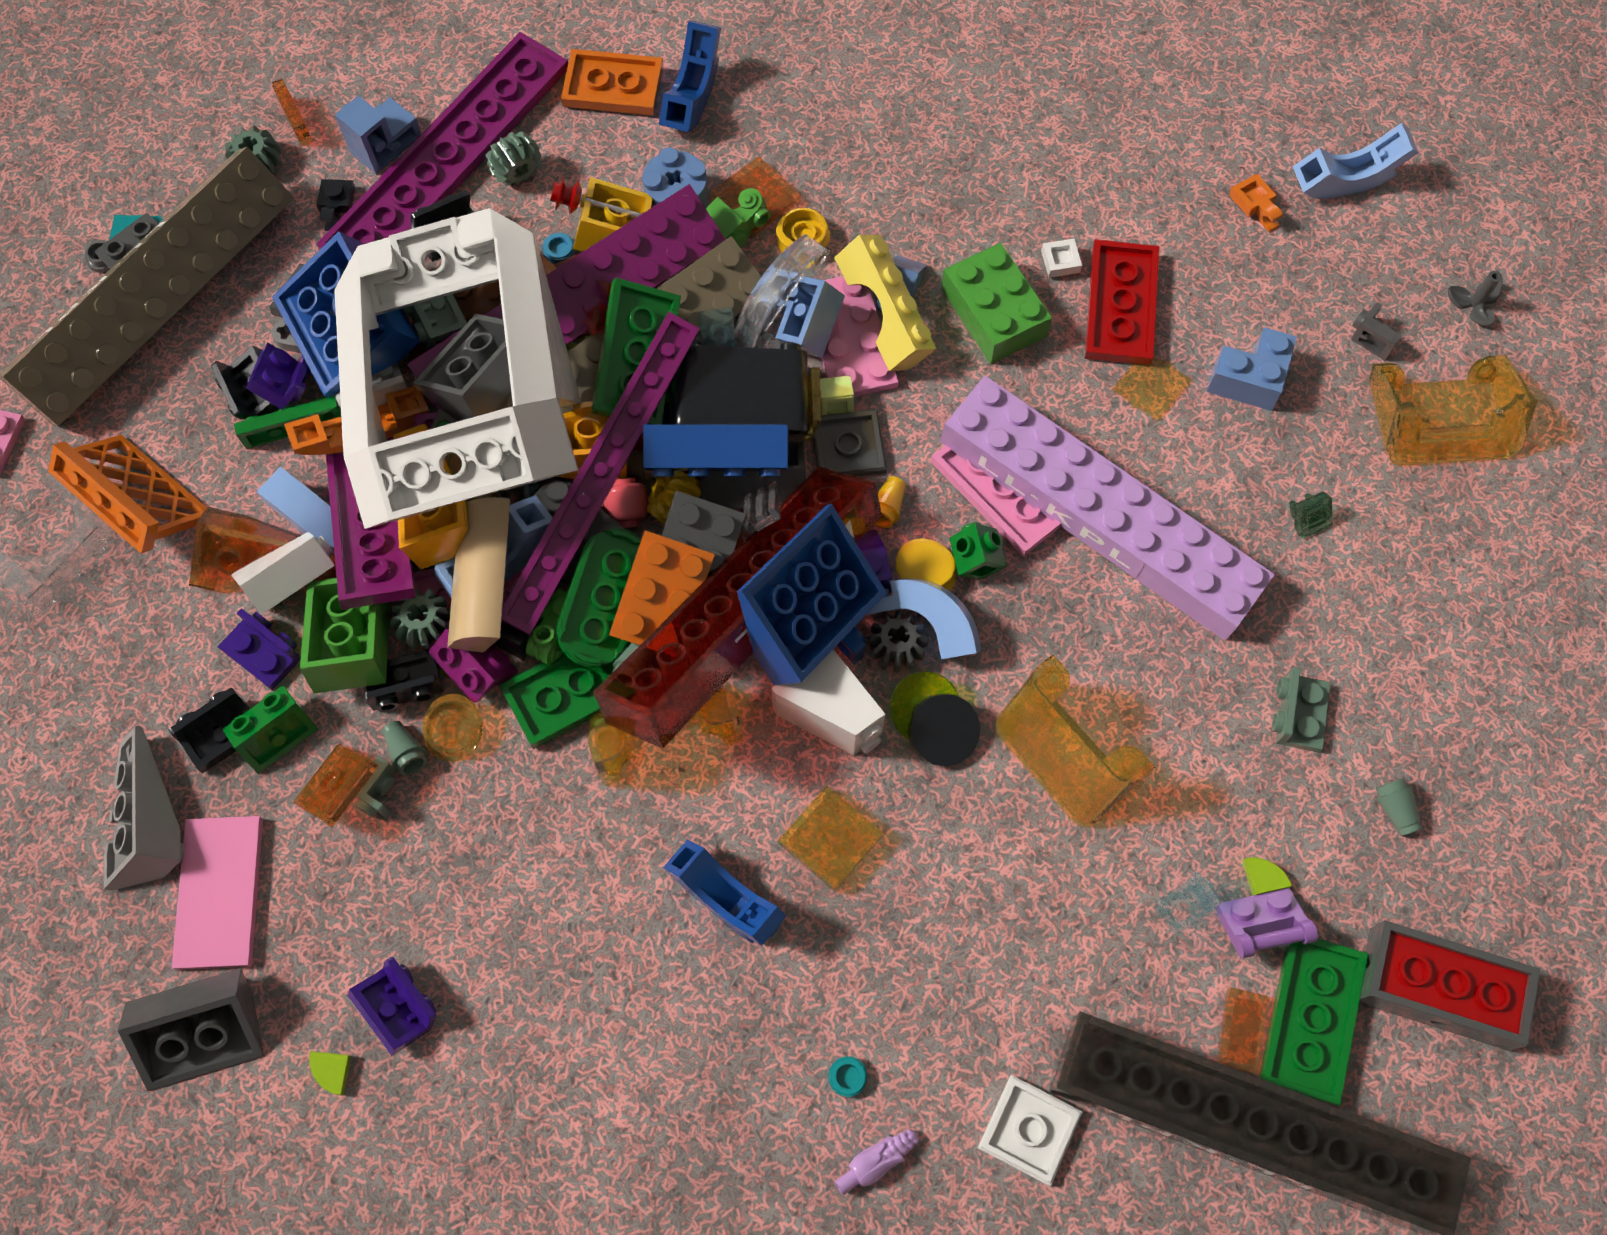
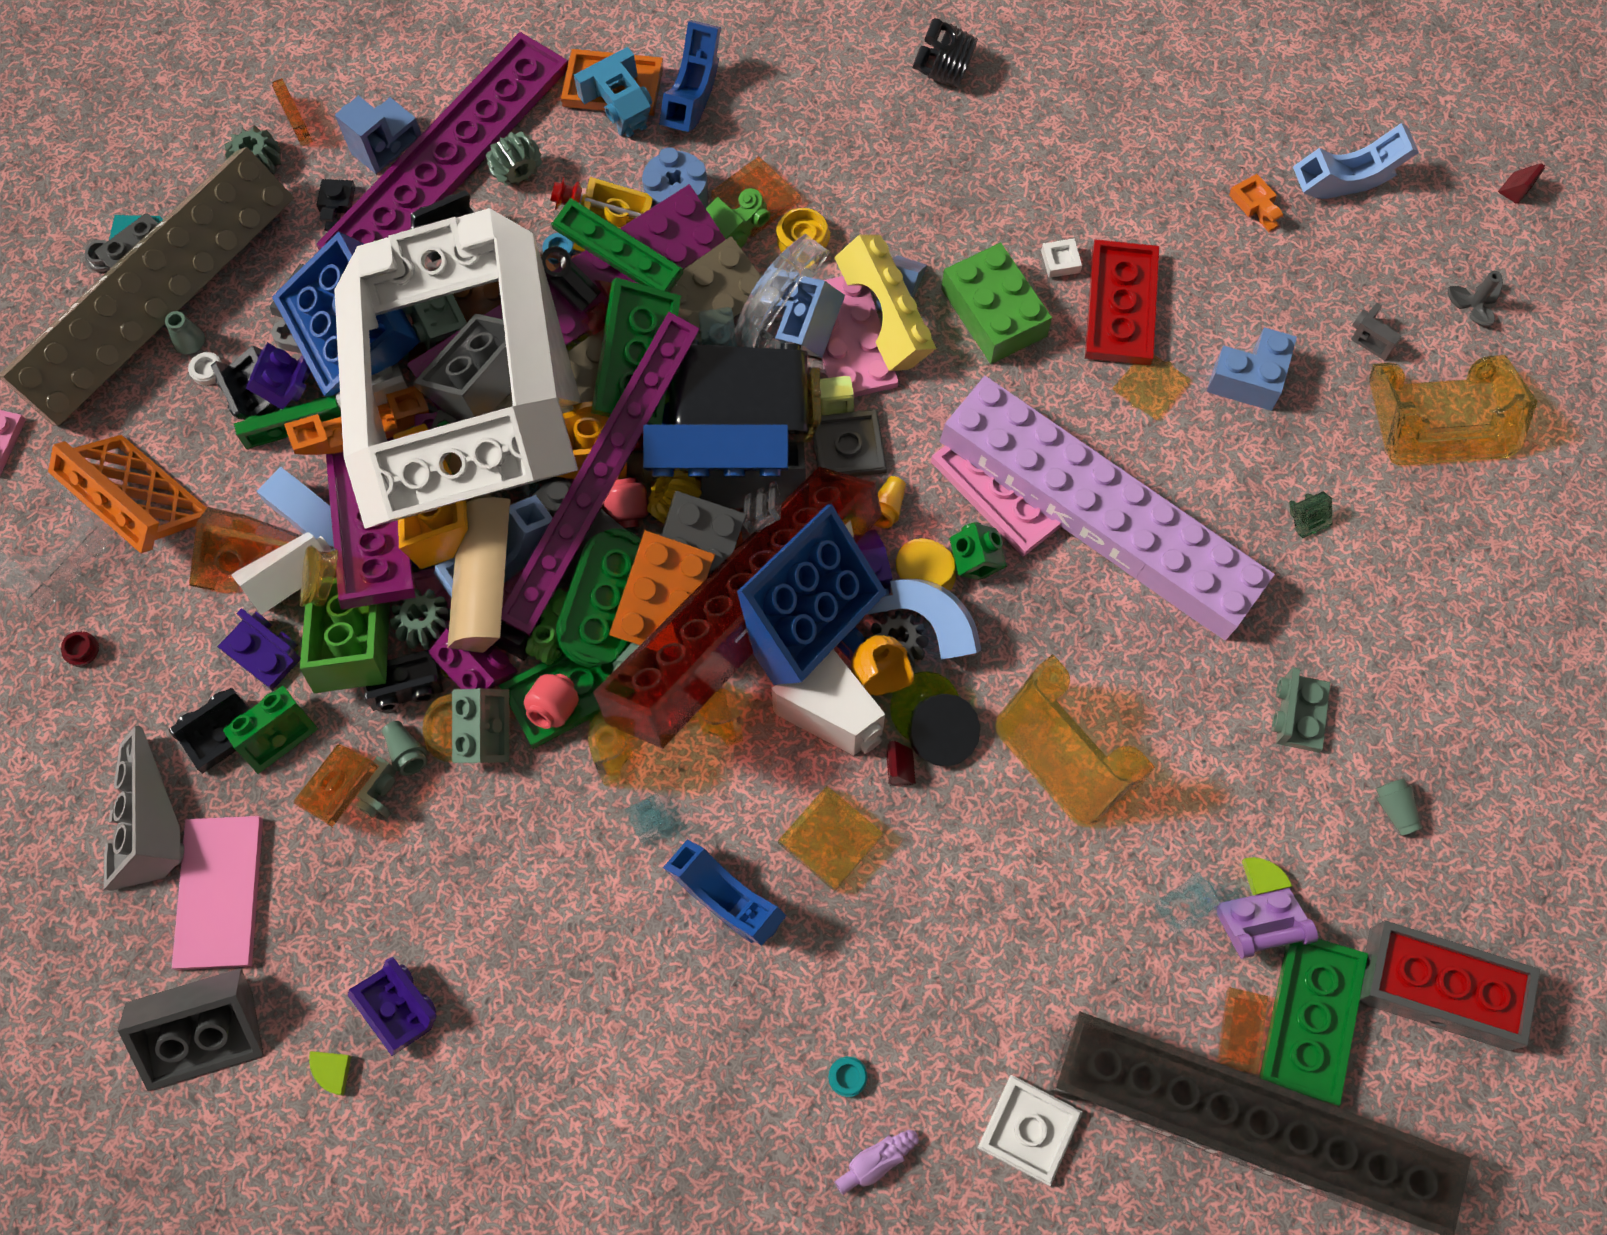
(79, 648): none -> dark red plate
(184, 334): none -> sand green cone
(201, 370): none -> white tile
(317, 575): none -> clear yellow piece
(480, 725): none -> sand green bracket
(551, 701): none -> coral head
(571, 280): none -> black piece
(616, 247): none -> green tile
(627, 108): none -> dark azure tile
(649, 818): none -> clear light blue tile
(882, 665): none -> light orange hair
(900, 764): none -> dark red slope
(951, 54): none -> black piece
(1521, 182): none -> dark red slope

